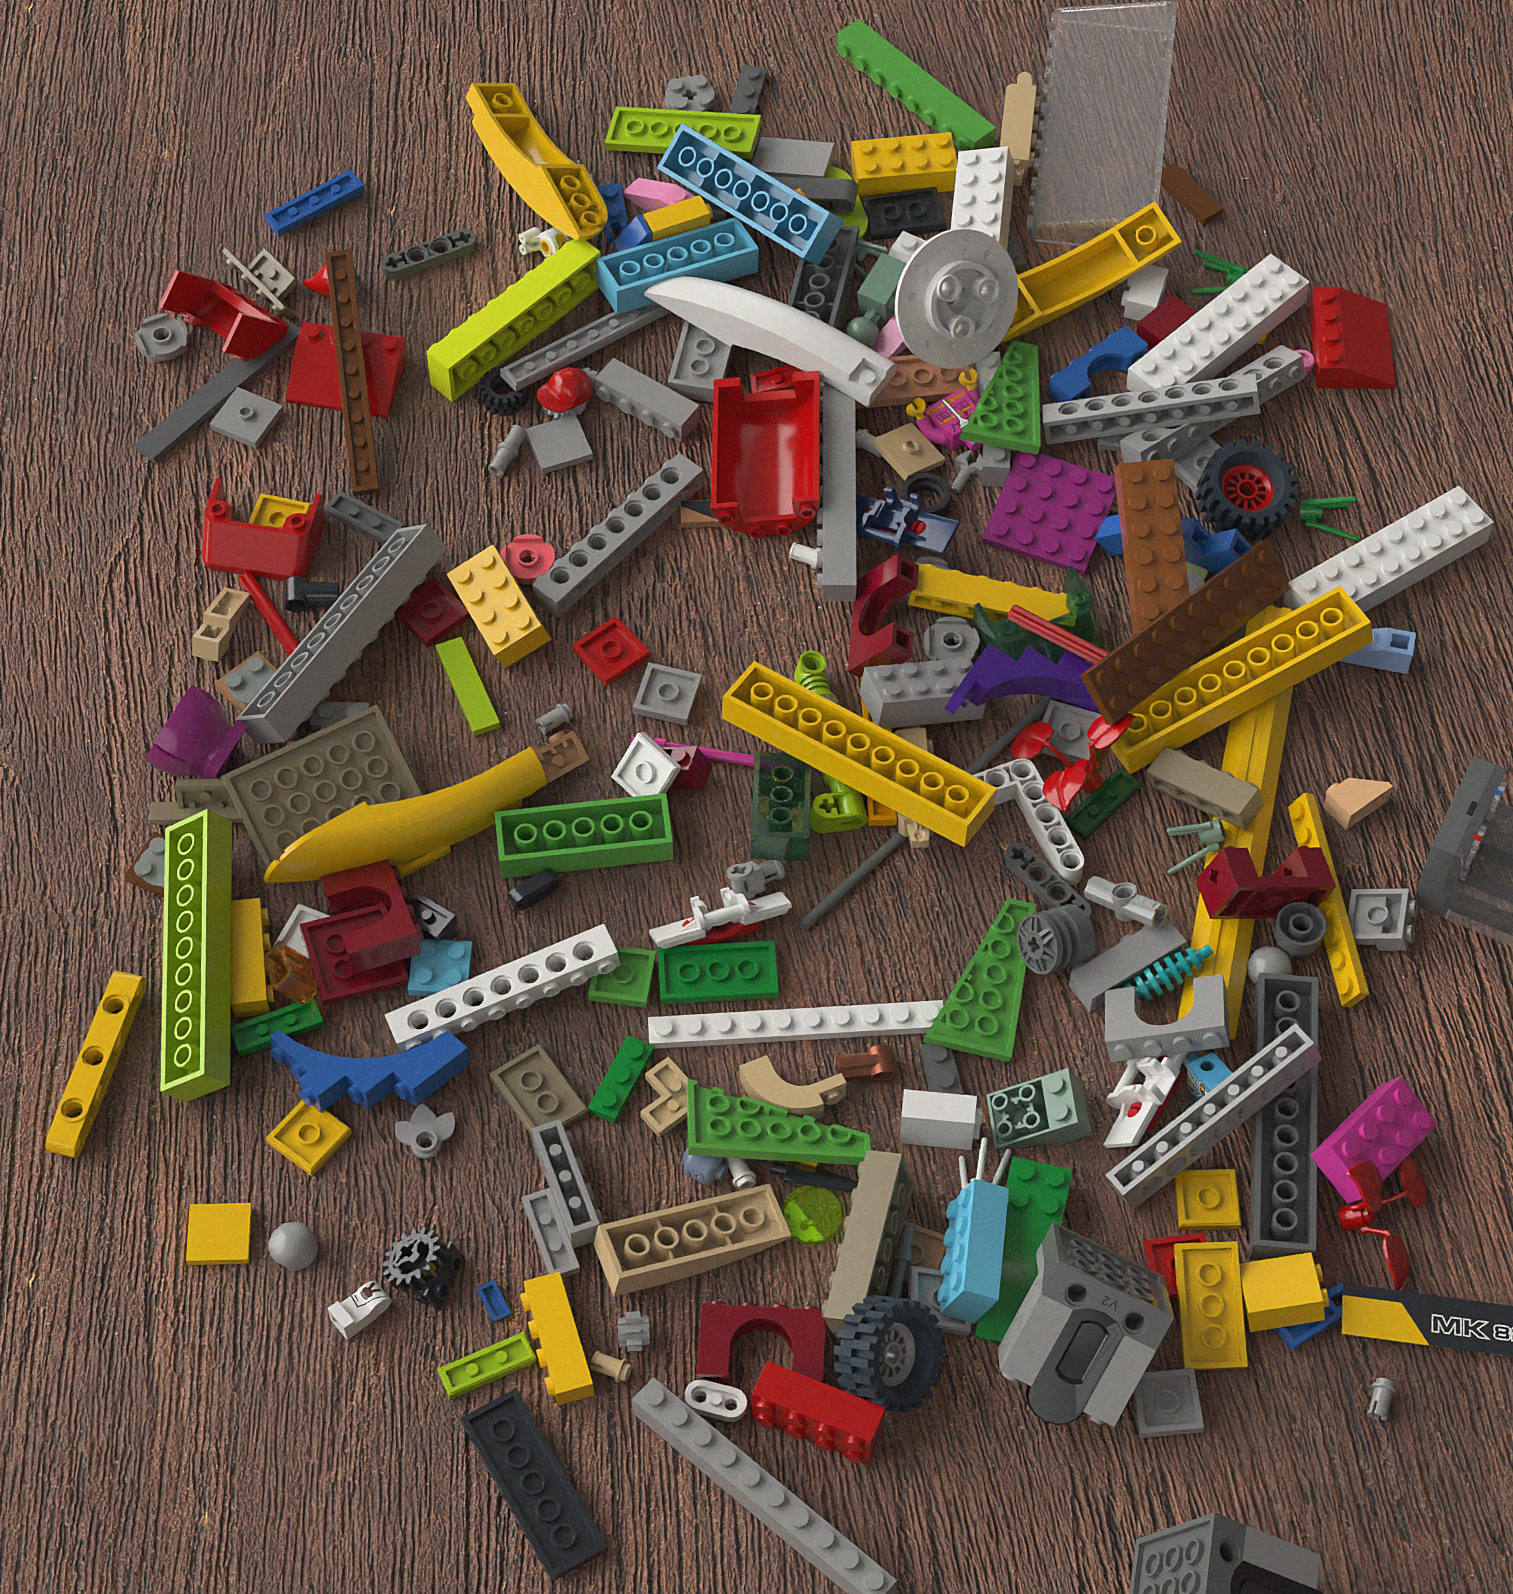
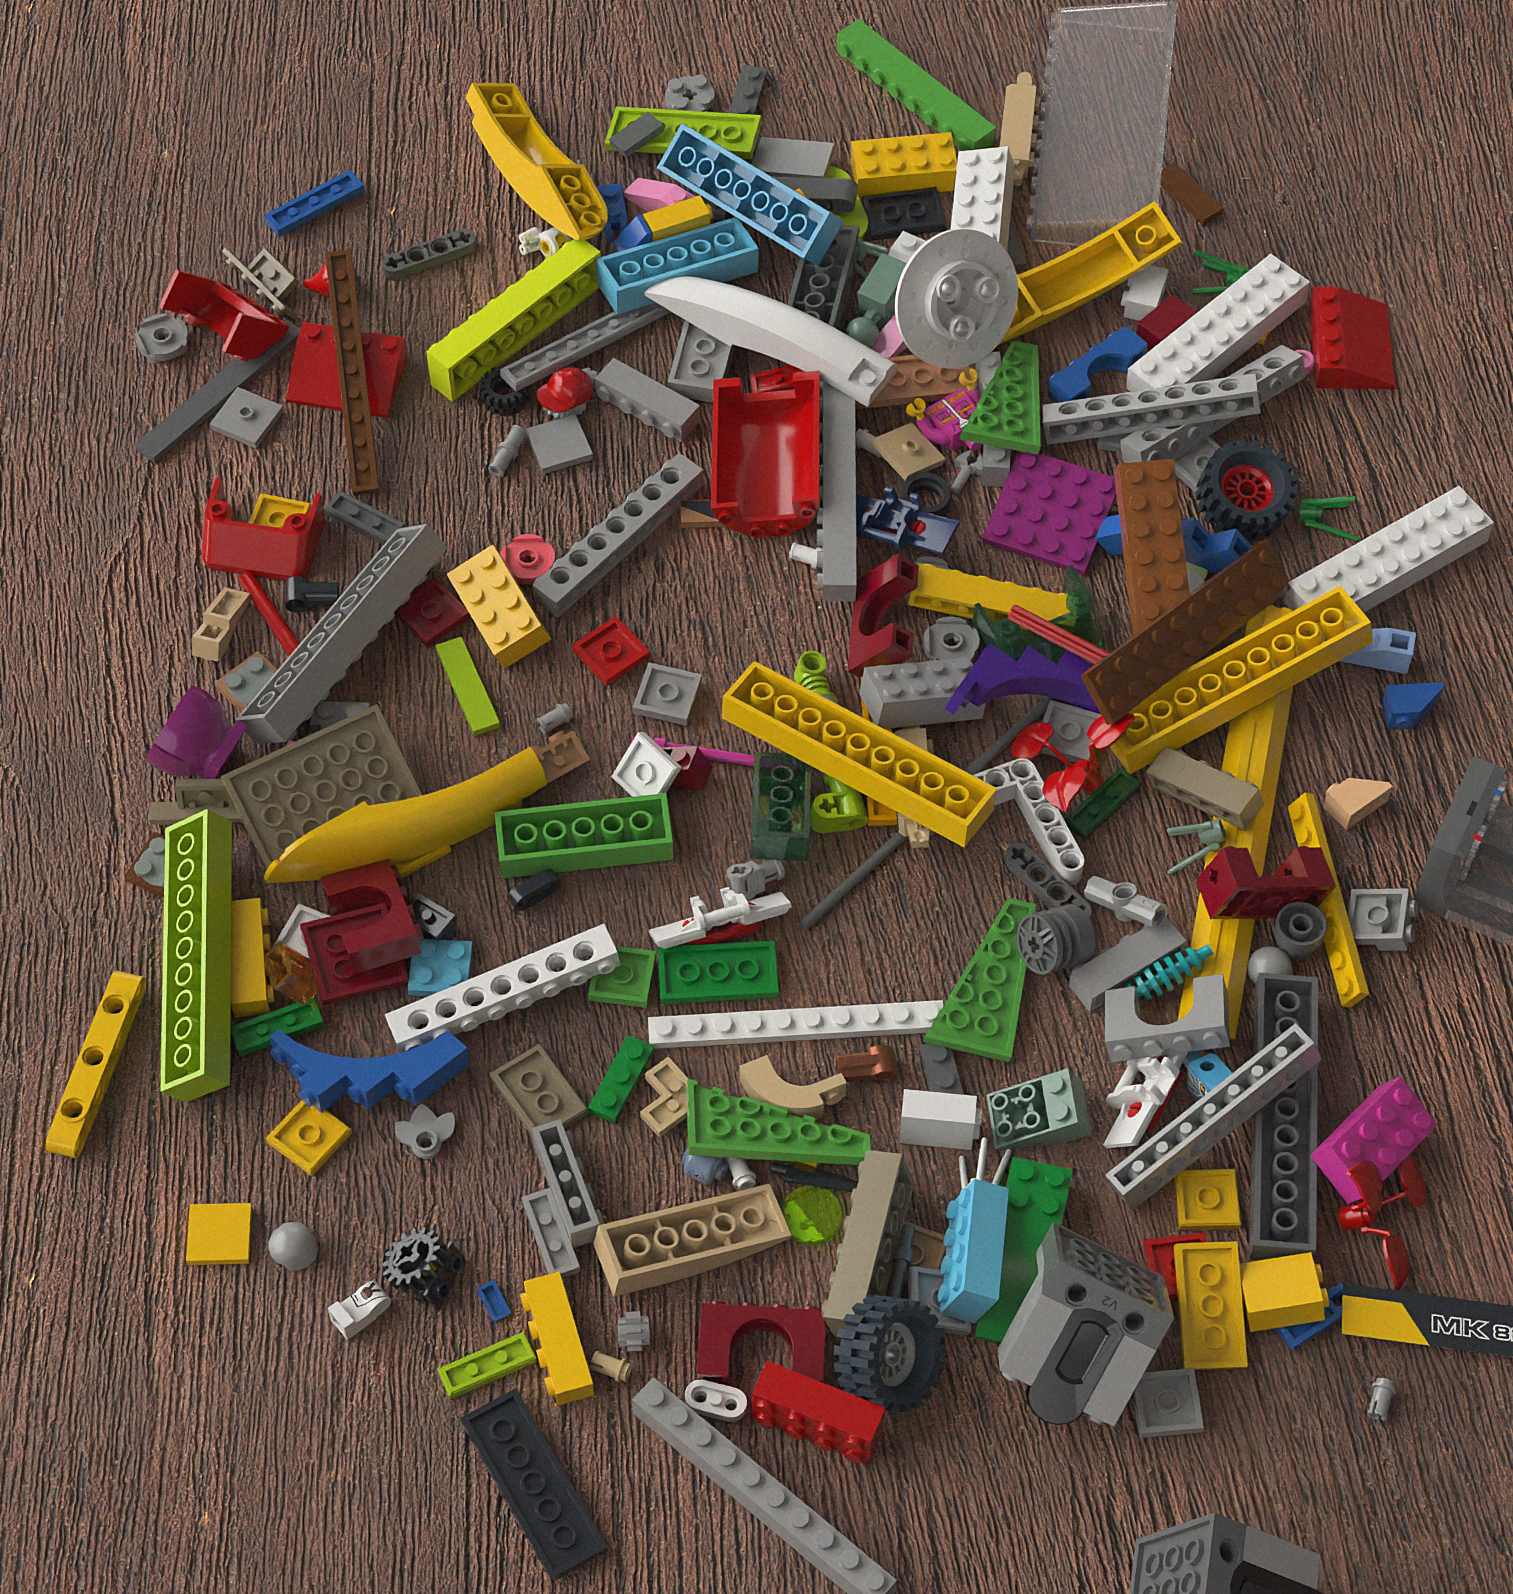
(636, 134): none -> dark grey tile
(1409, 703): none -> blue slope

